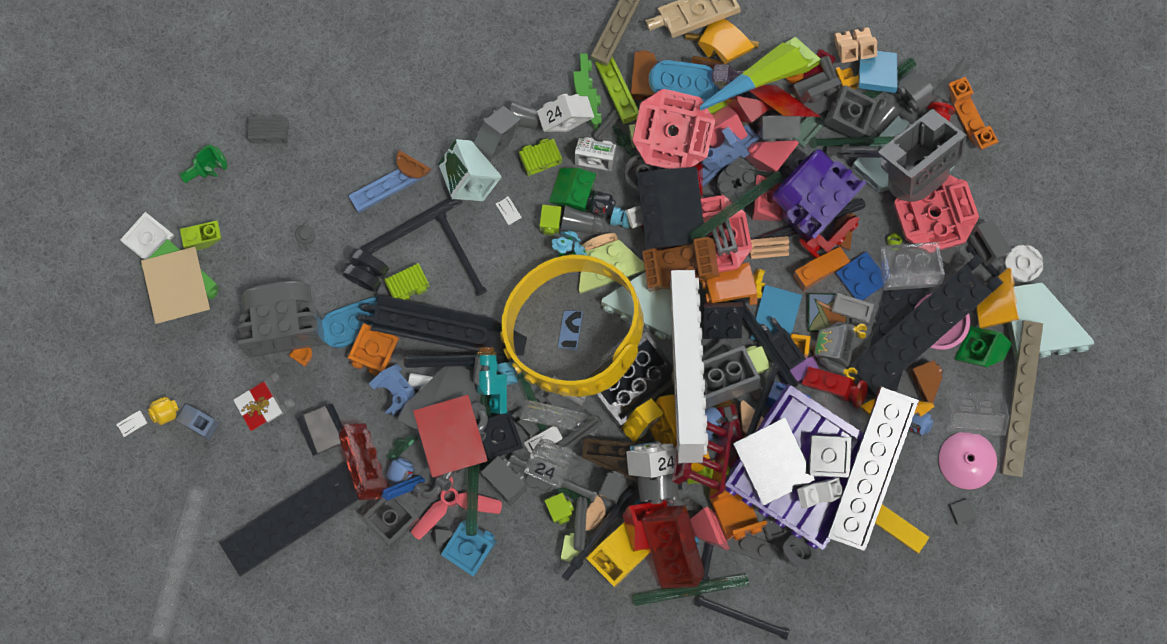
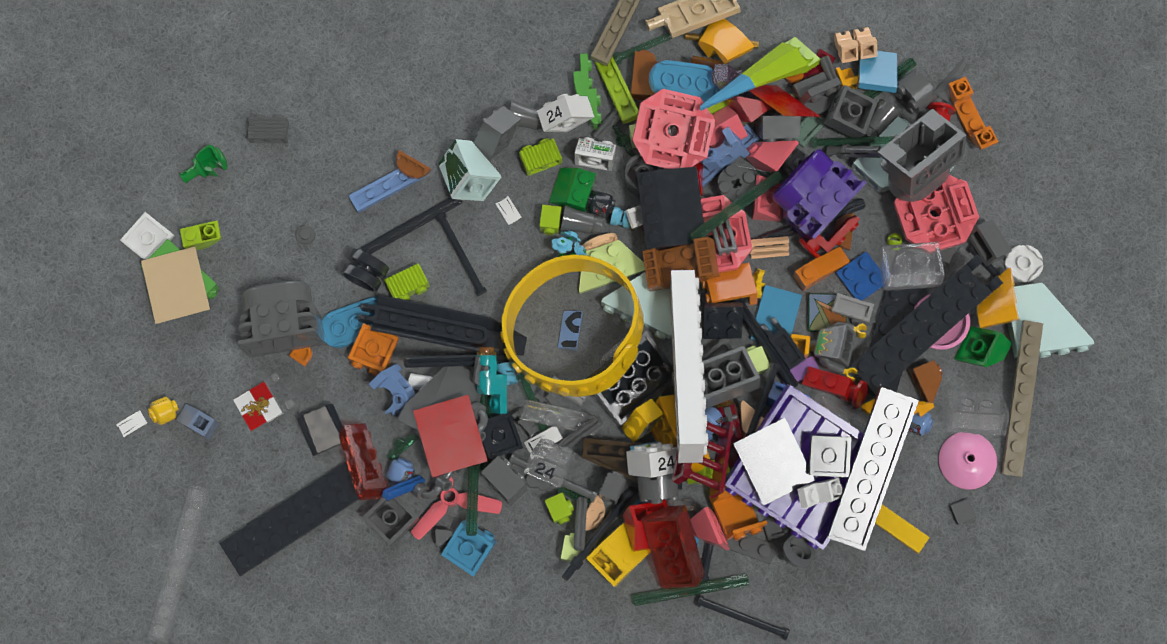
(618, 57): none -> clear green bar

